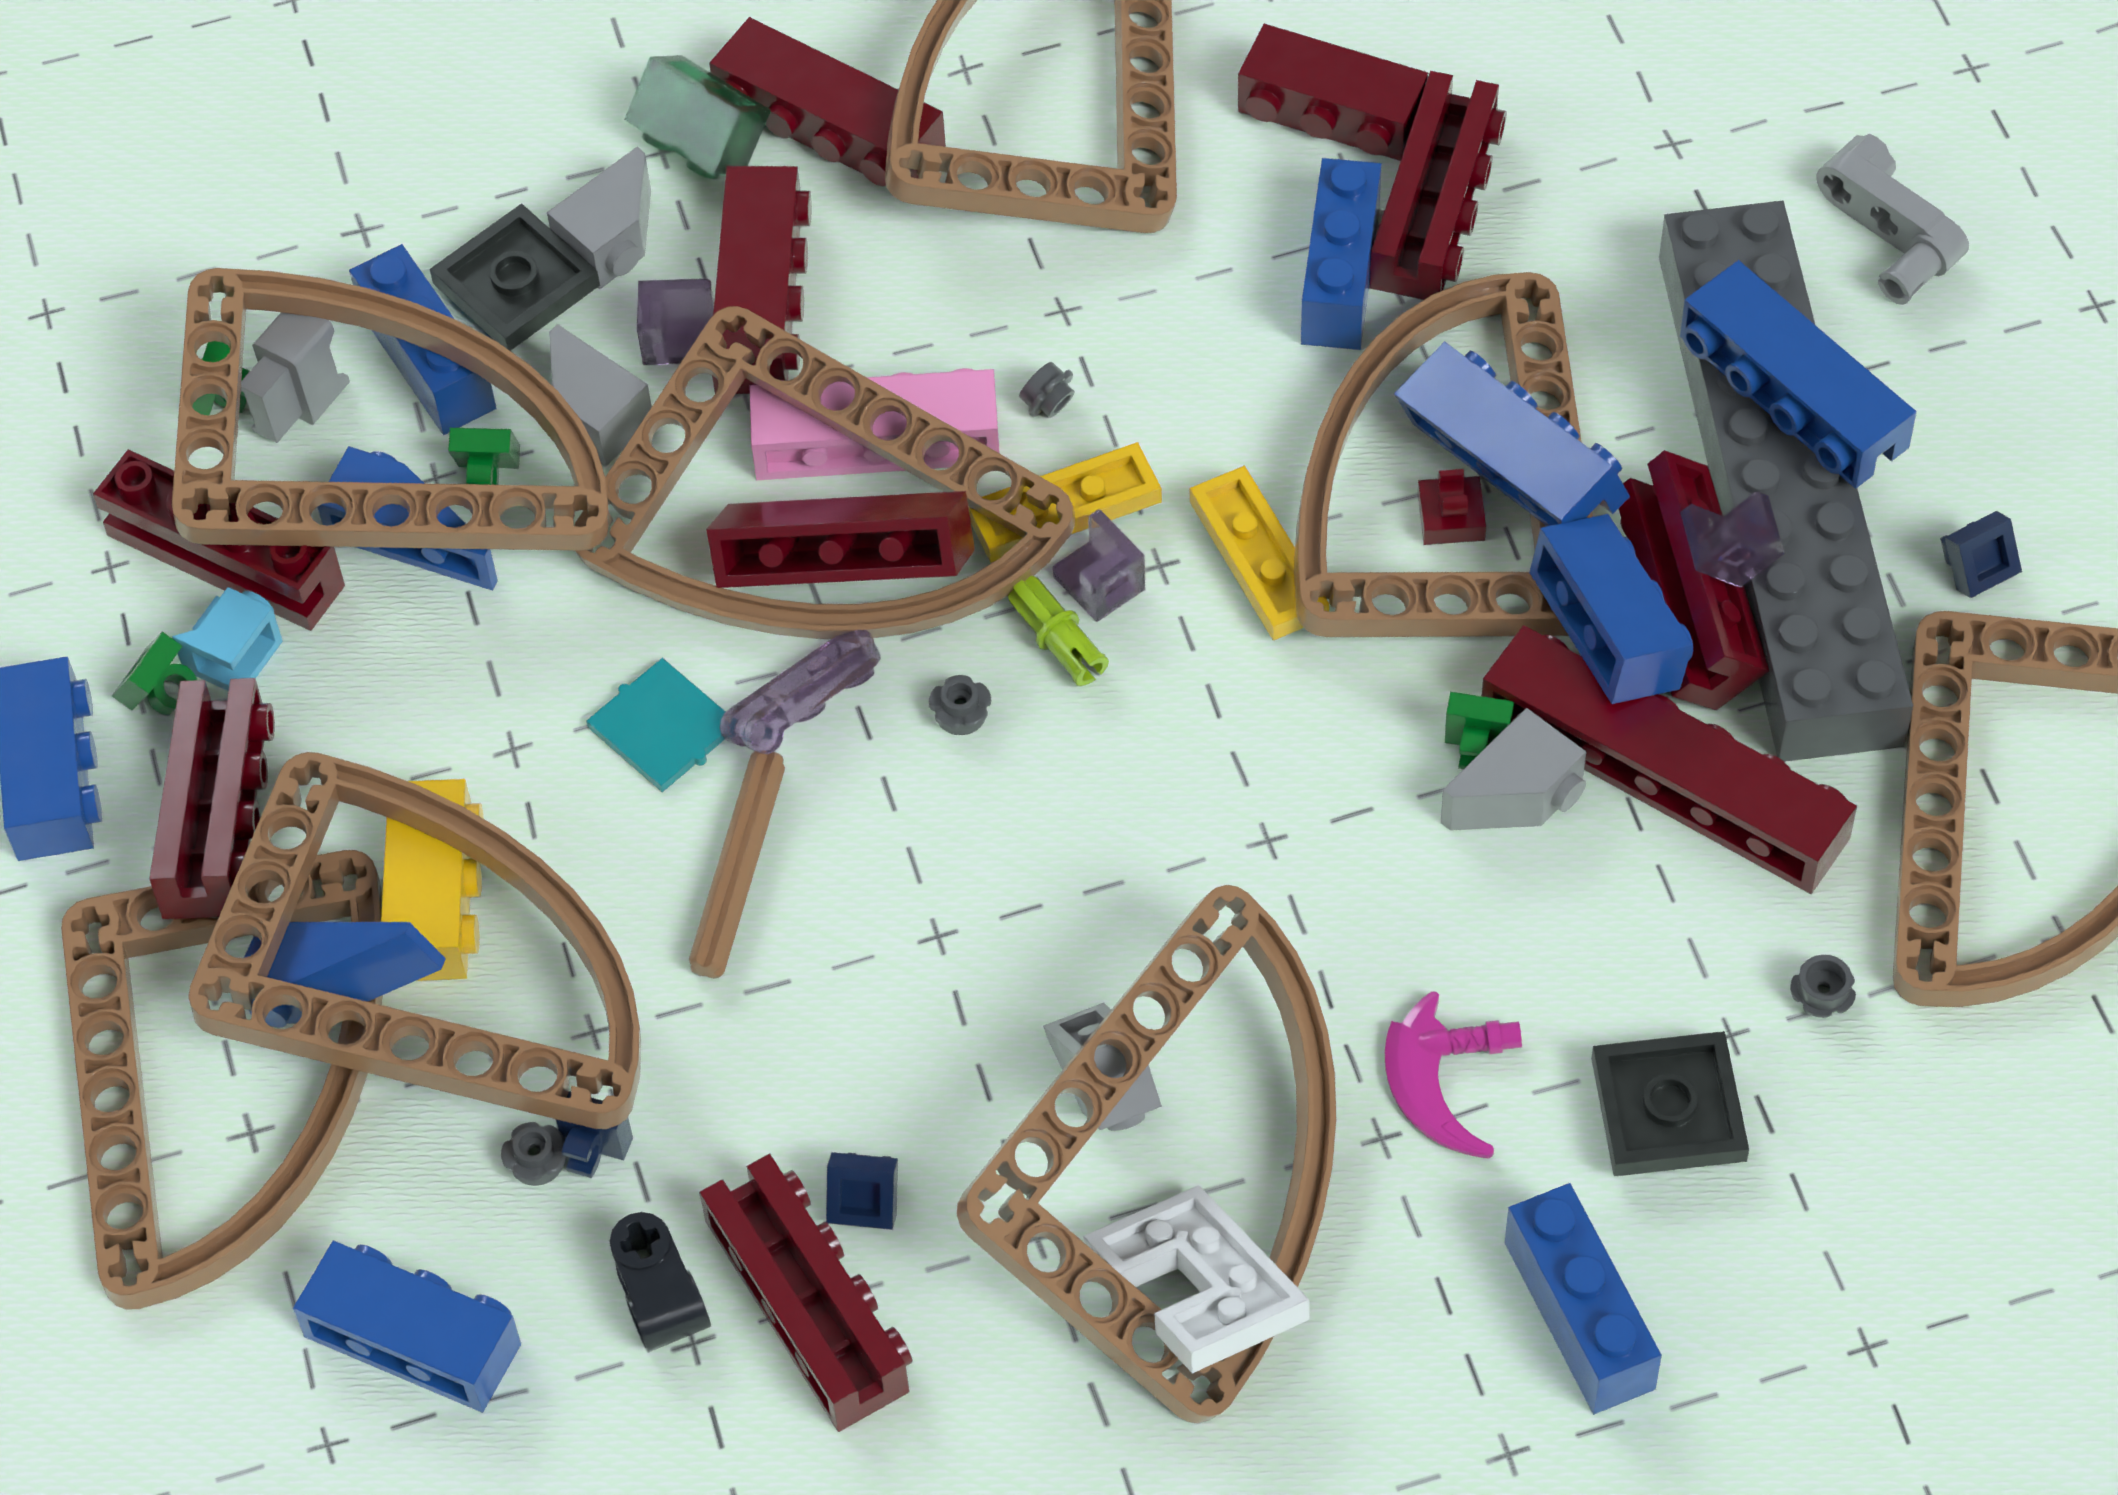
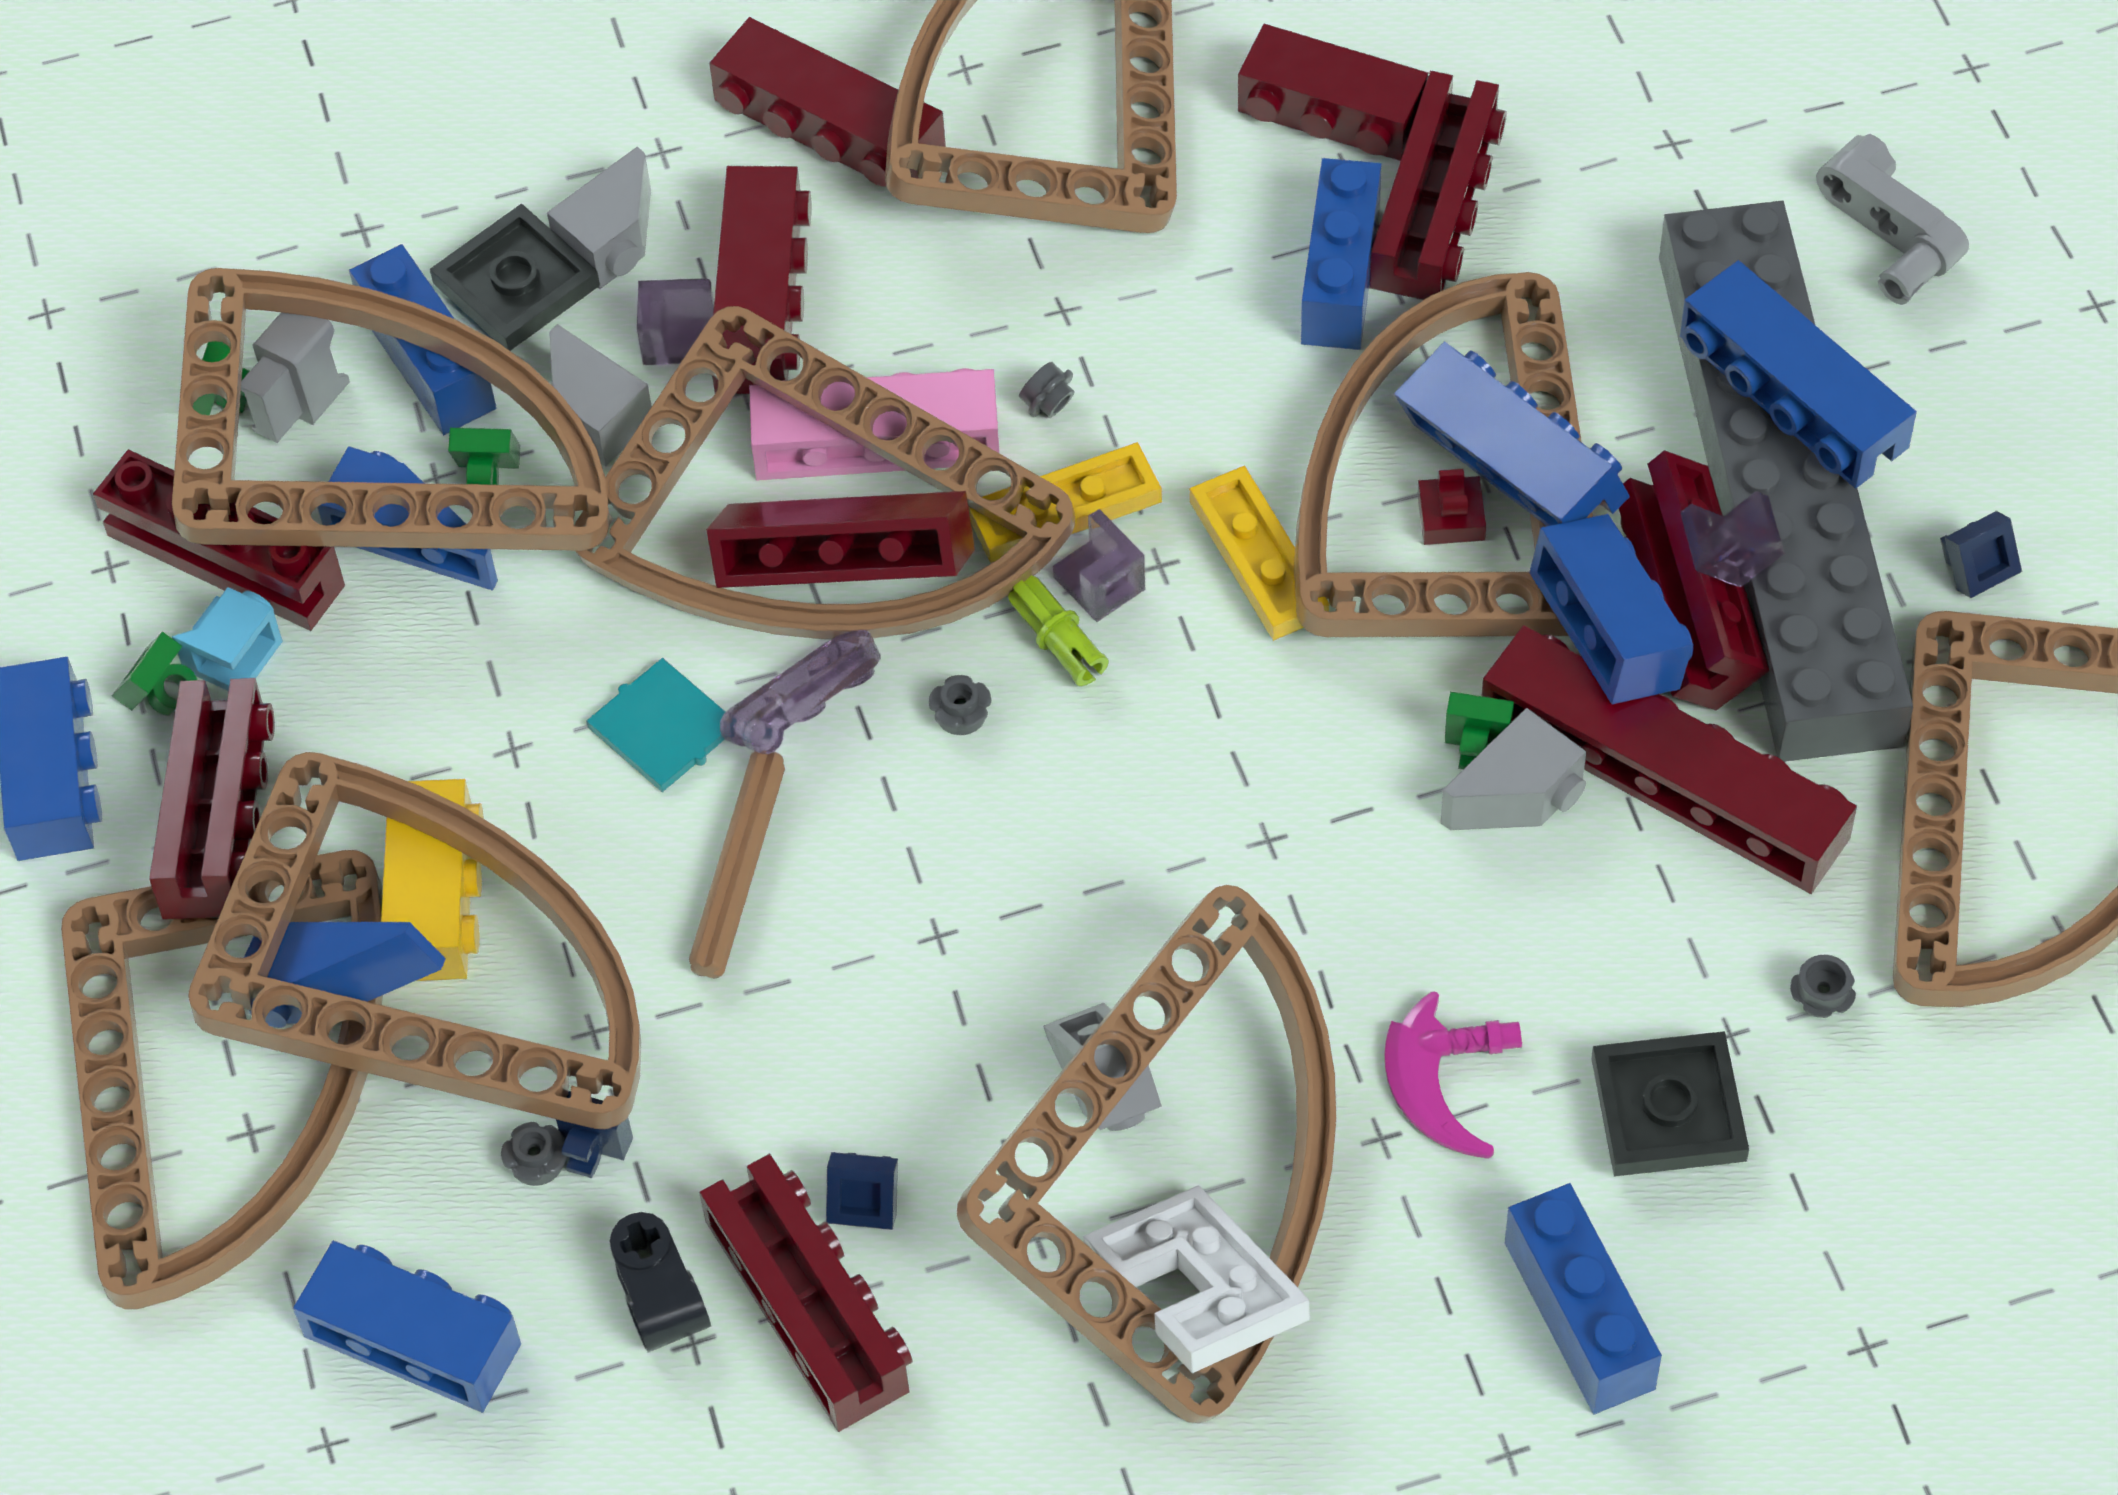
(696, 115): clear green brick -> none

